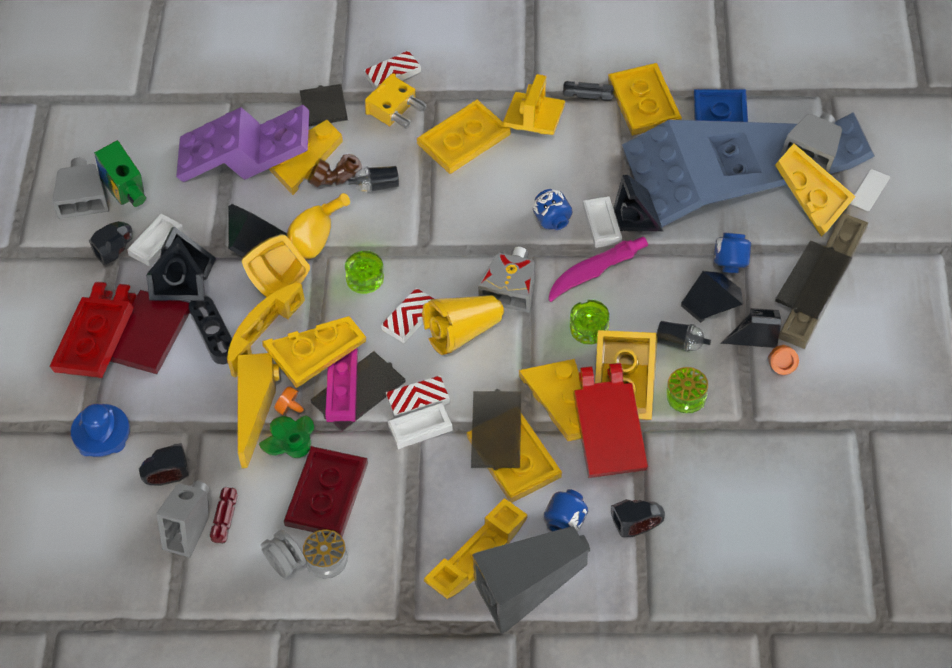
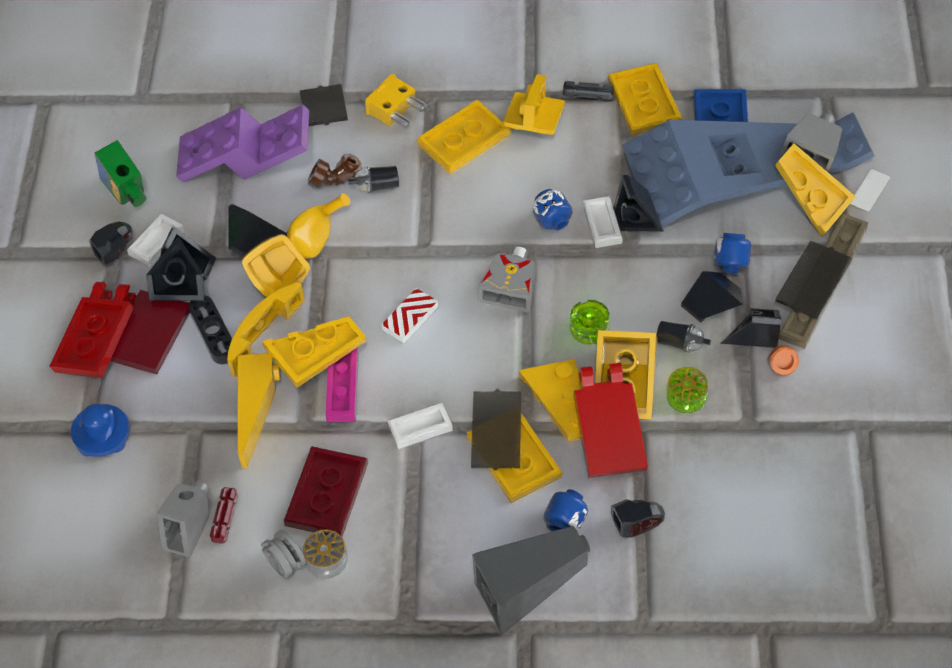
(79, 190): light grey torso -> none
(165, 466): black rock -> none
(287, 401): orange tile -> none
(289, 436): green plate -> none
(321, 144): yellow wing -> none
(370, 278): clear neon green wheel -> none
(373, 381): clear smoke piece -> none
(402, 65): tile -> none
(417, 396): tile -> none
(459, 320): yellow cone -> none
(499, 529): yellow slope -> none
(595, 266): dark pink sword -> none

